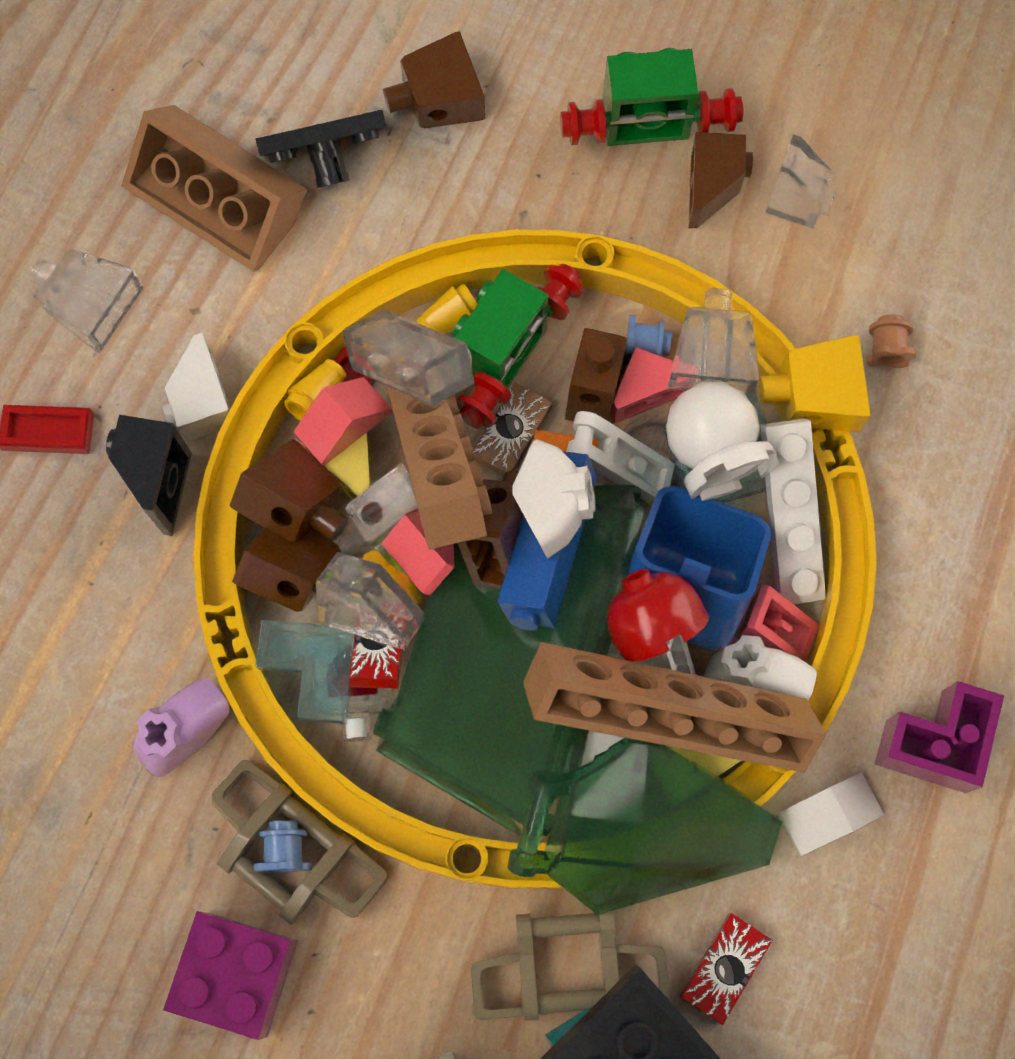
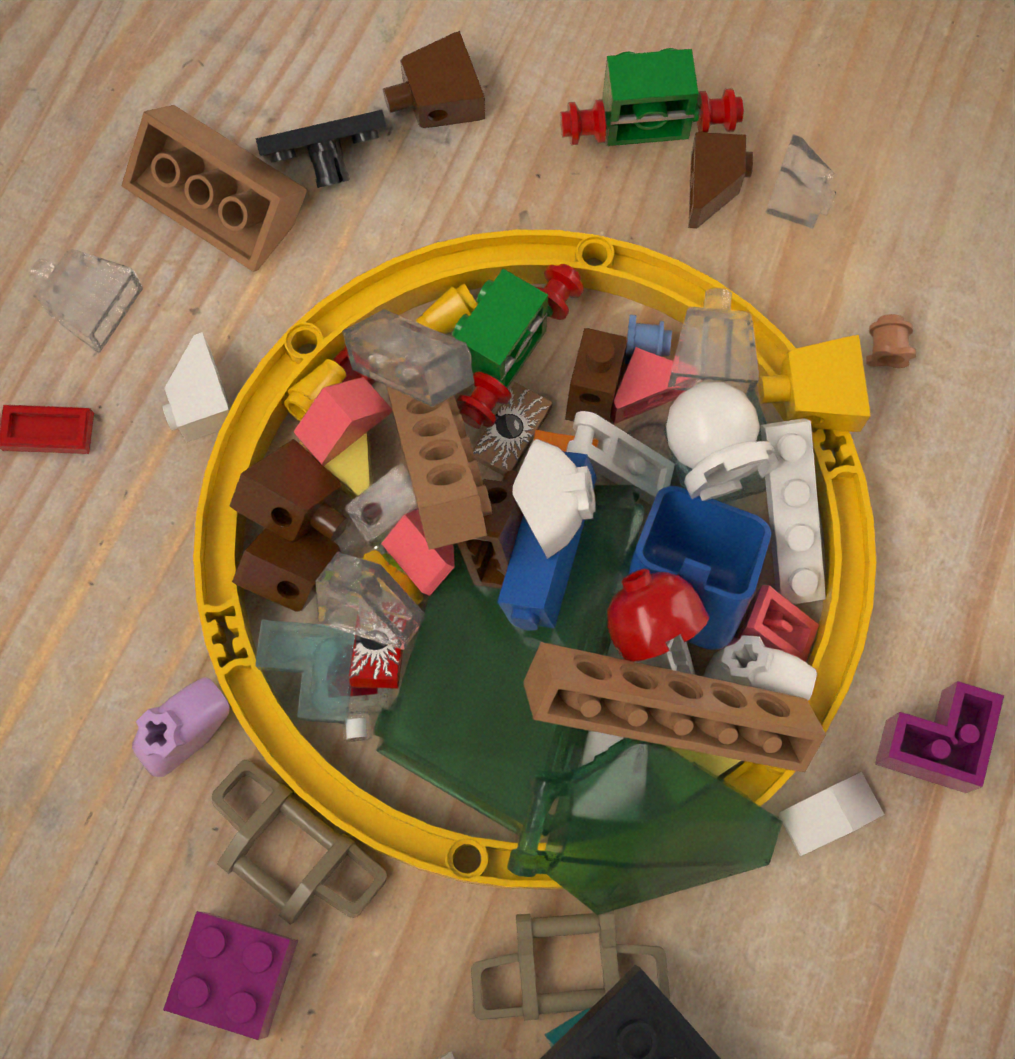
(152, 465): black slope -> none
(282, 848): medium blue brick -> none
(726, 968): tile -> none

